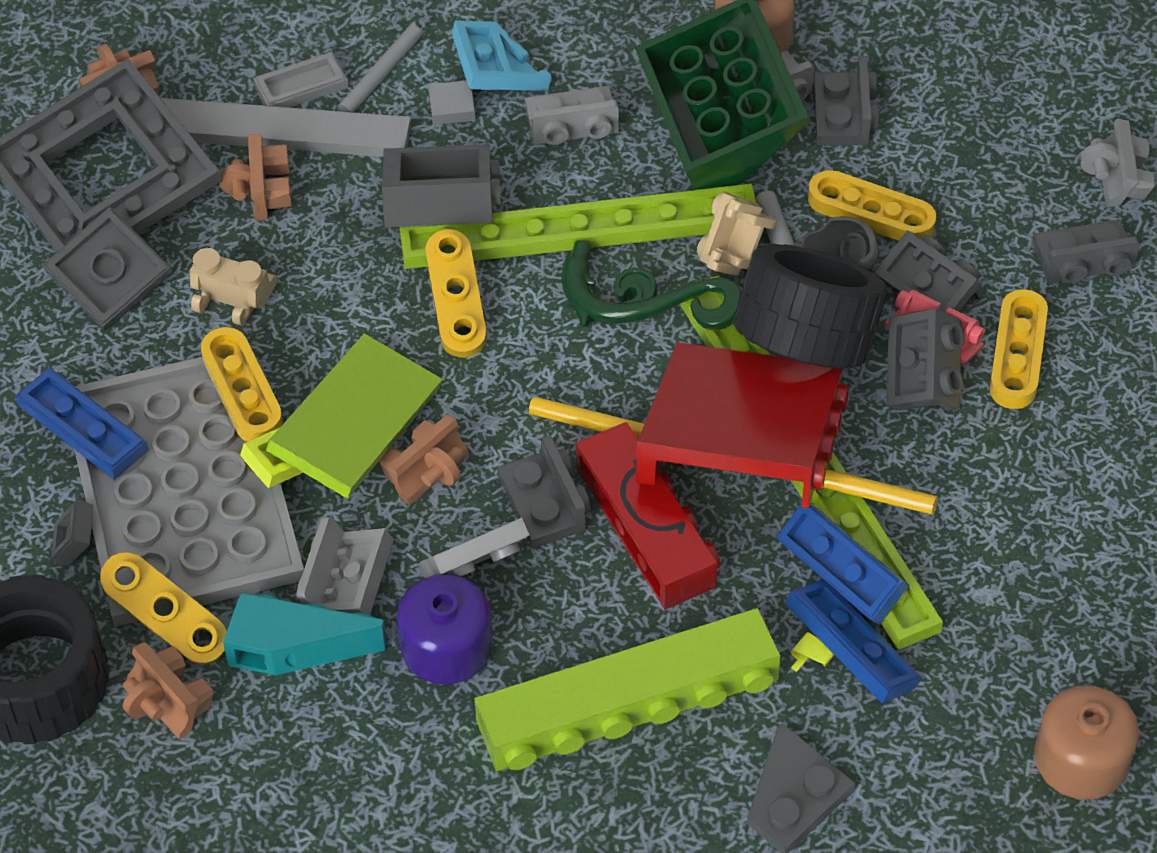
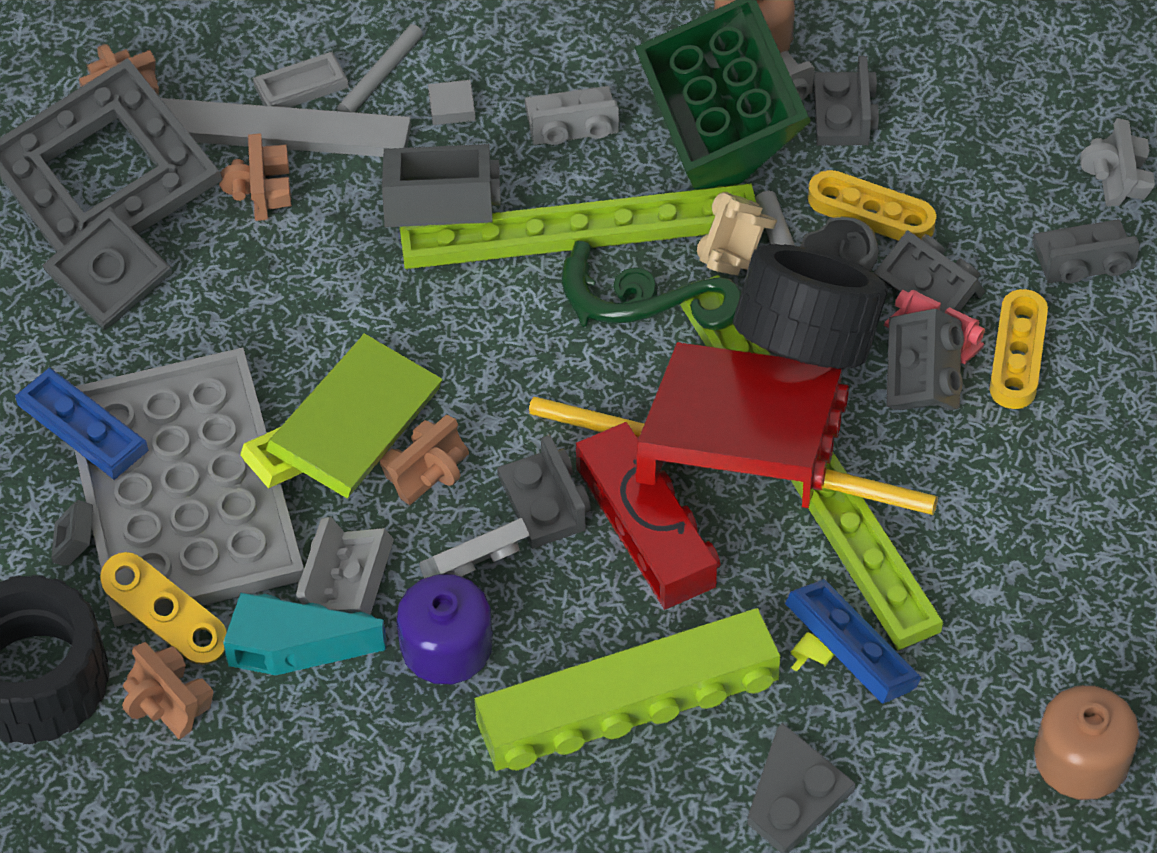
(229, 282): tan piece -> none
(239, 372): yellow plate -> none
(455, 309): yellow plate -> none
(494, 60): medium azure wing -> none
(842, 562): blue tile -> none

